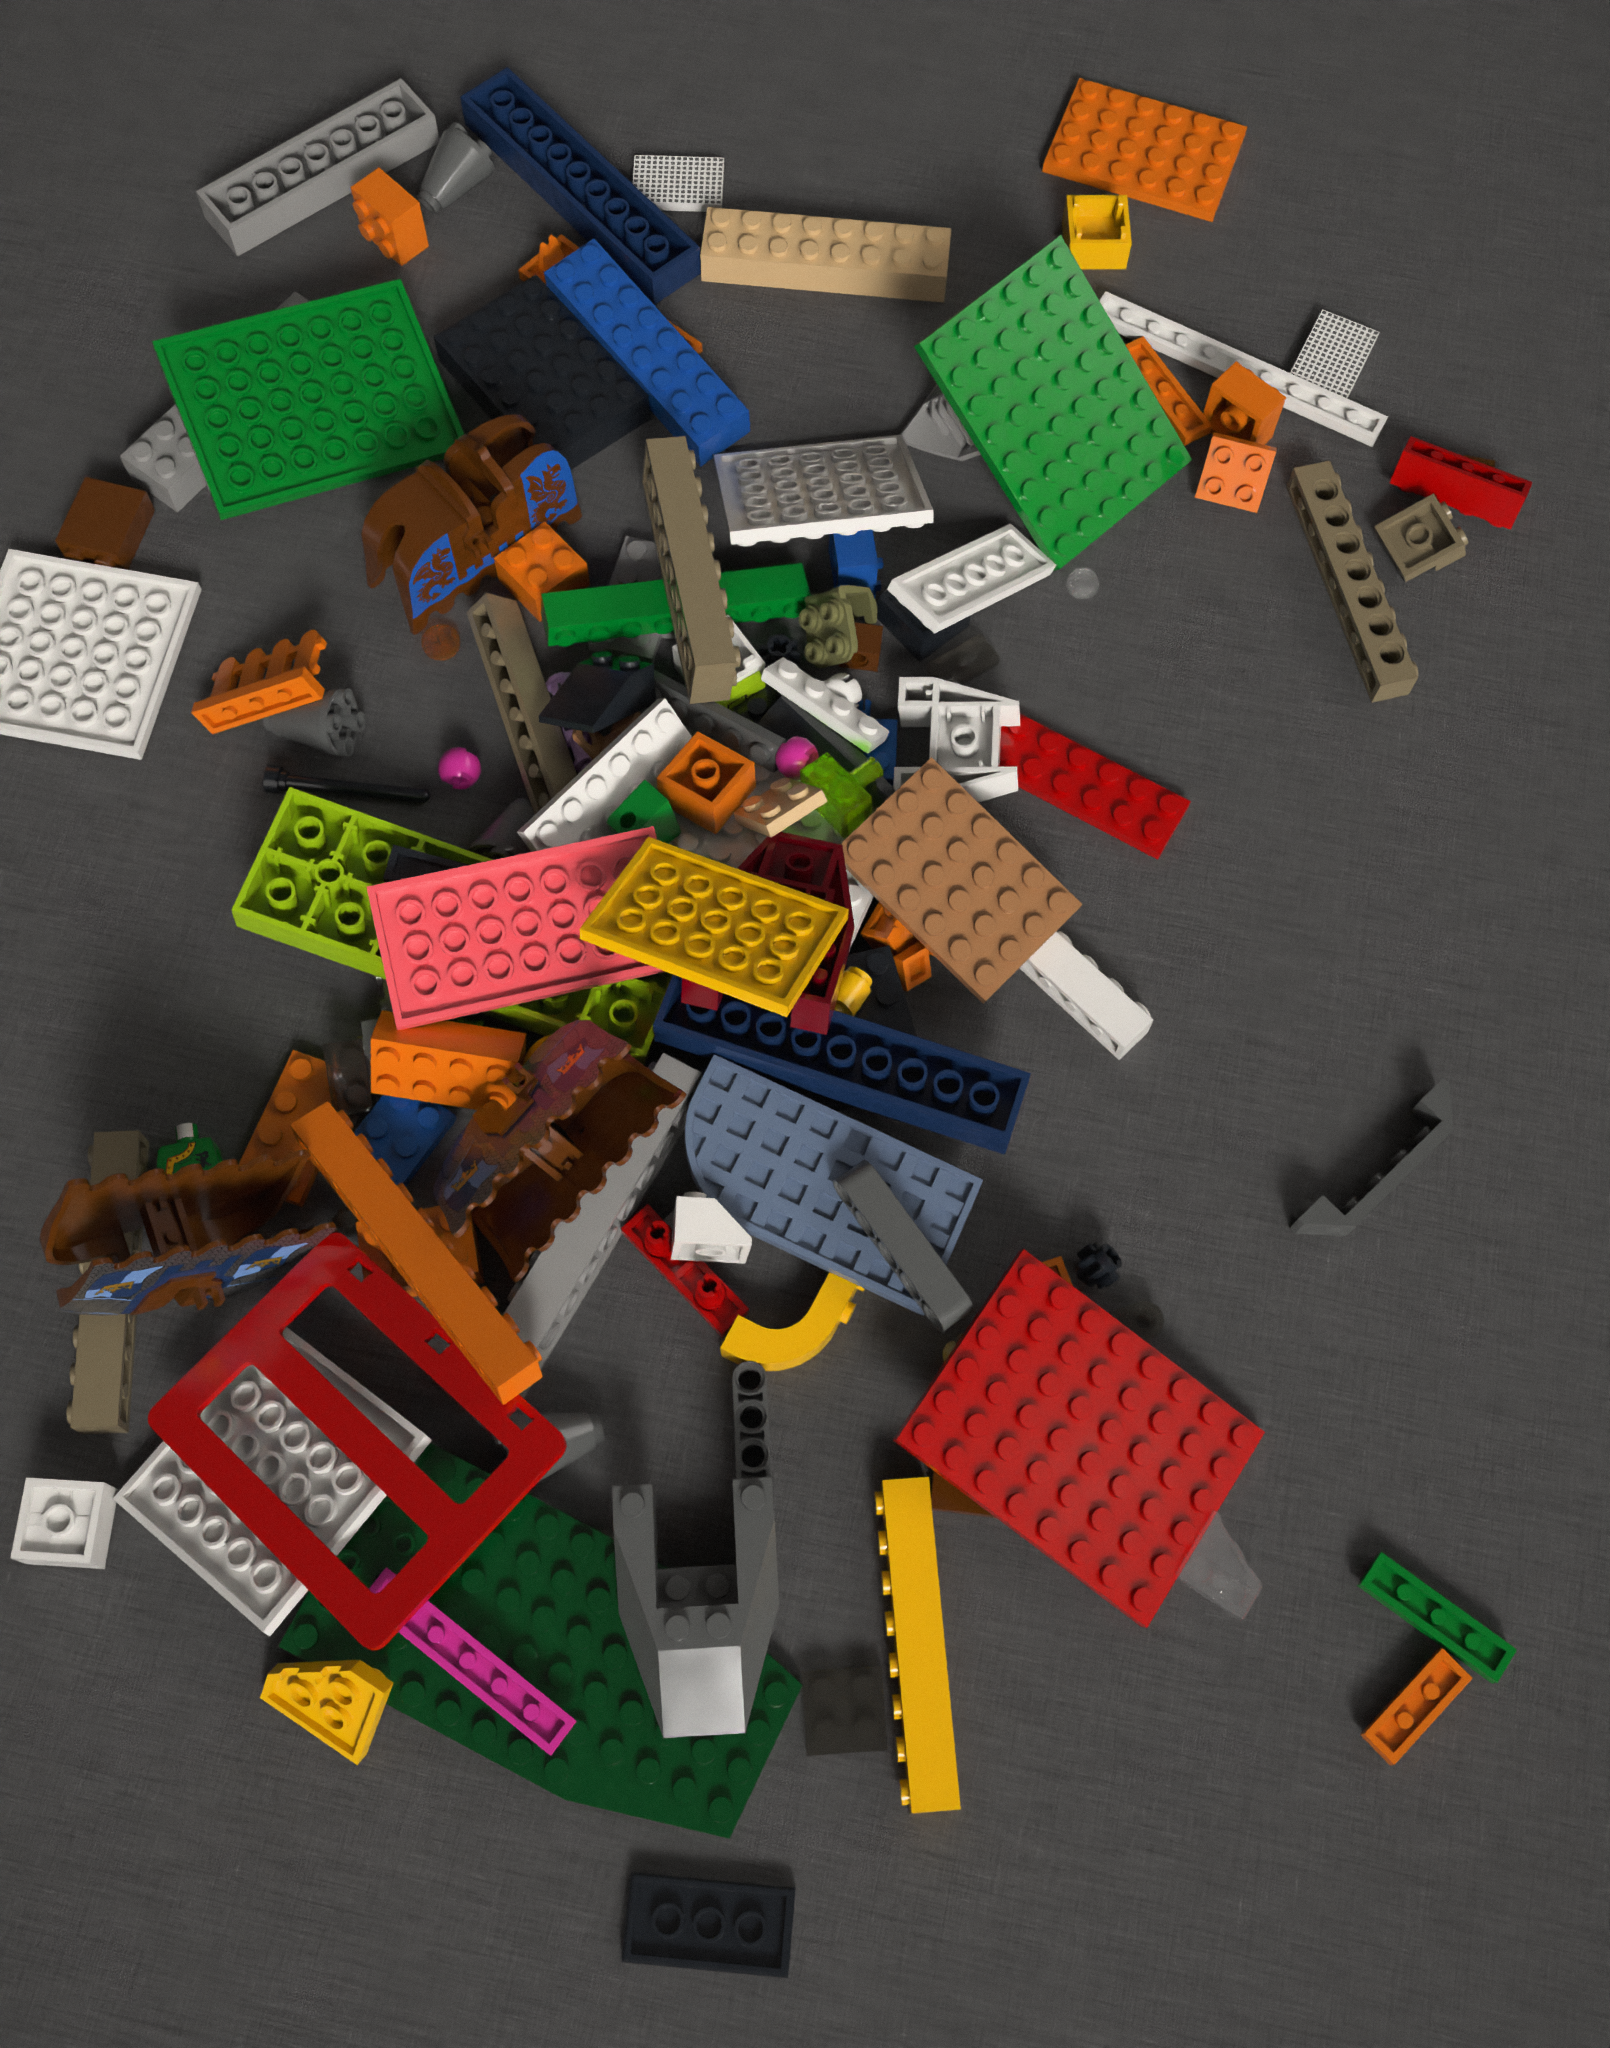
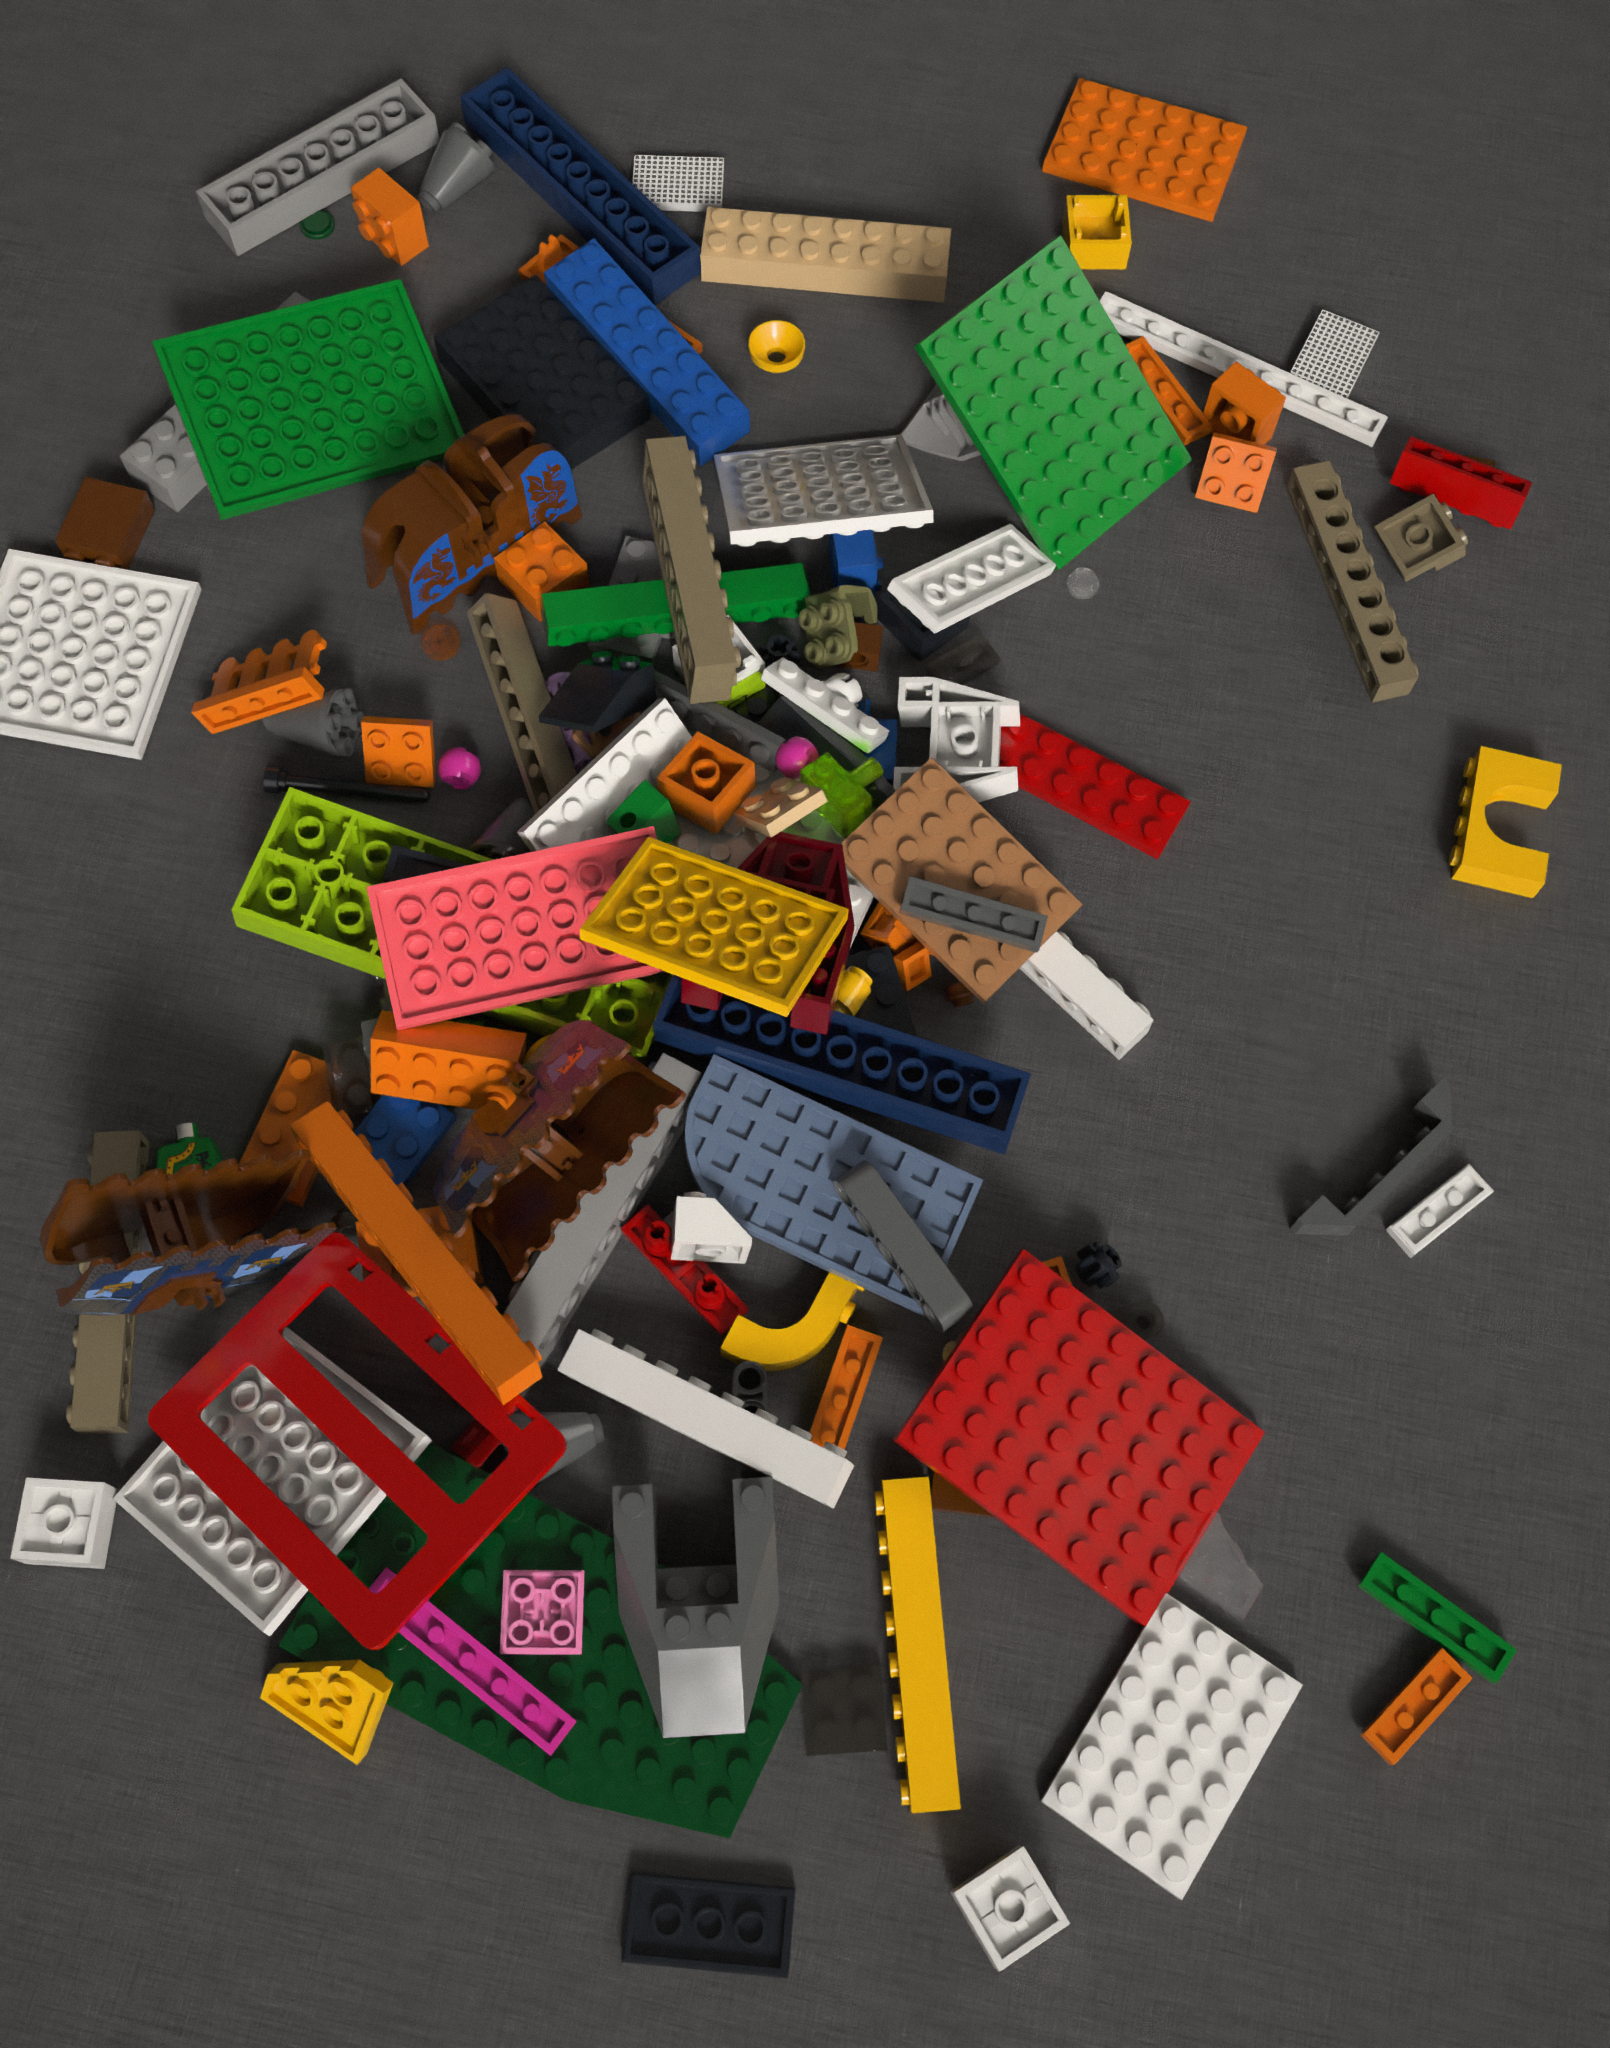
(318, 225): none -> dark green piece
(398, 751): none -> orange plate
(475, 1444): none -> red plate
(542, 1612): none -> bright pink tile
(708, 1418): none -> white brick
(776, 337): none -> yellow piece
(845, 1387): none -> orange plate
(959, 995): none -> reddish brown plate
(973, 914): none -> dark grey plate
(1009, 1907): none -> white container
(1172, 1745): none -> white plate
(1439, 1210): none -> white tile
(1479, 853): none -> yellow arch

